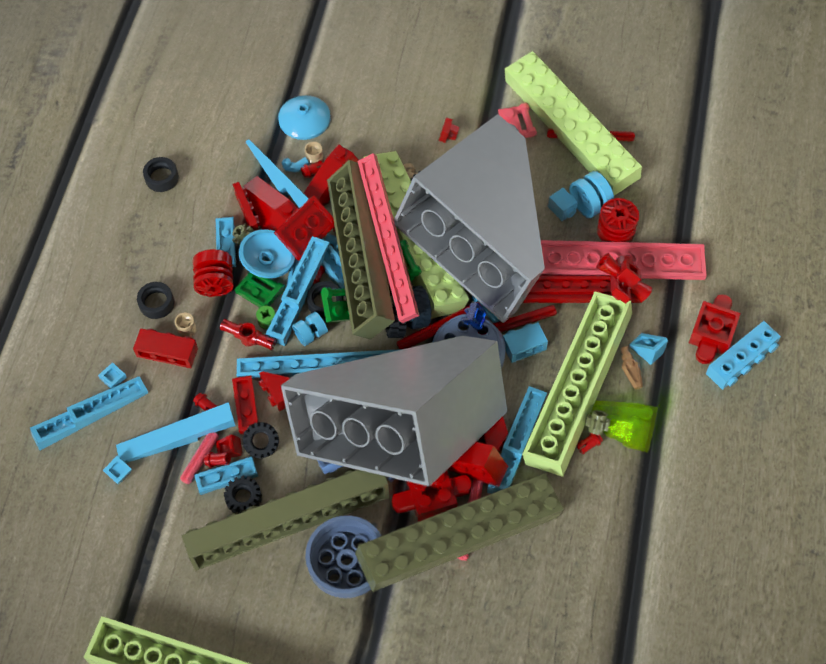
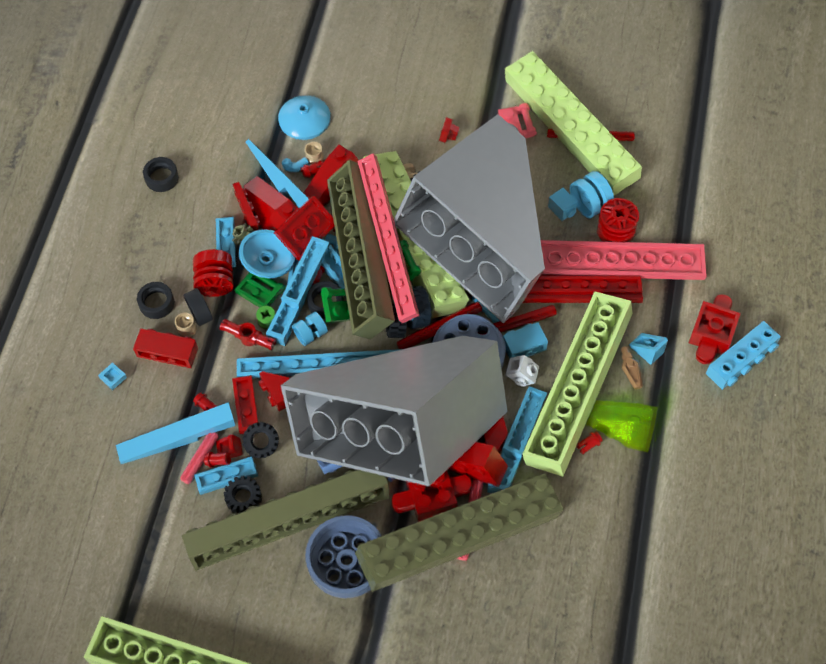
(87, 412): medium azure slope -> none
(117, 470): medium azure plate -> none
(198, 307): none -> black tyre
(475, 316): clear blue tile -> none
(522, 370): none -> white brick
(597, 422): olive gear -> none
(624, 278): red brick -> none

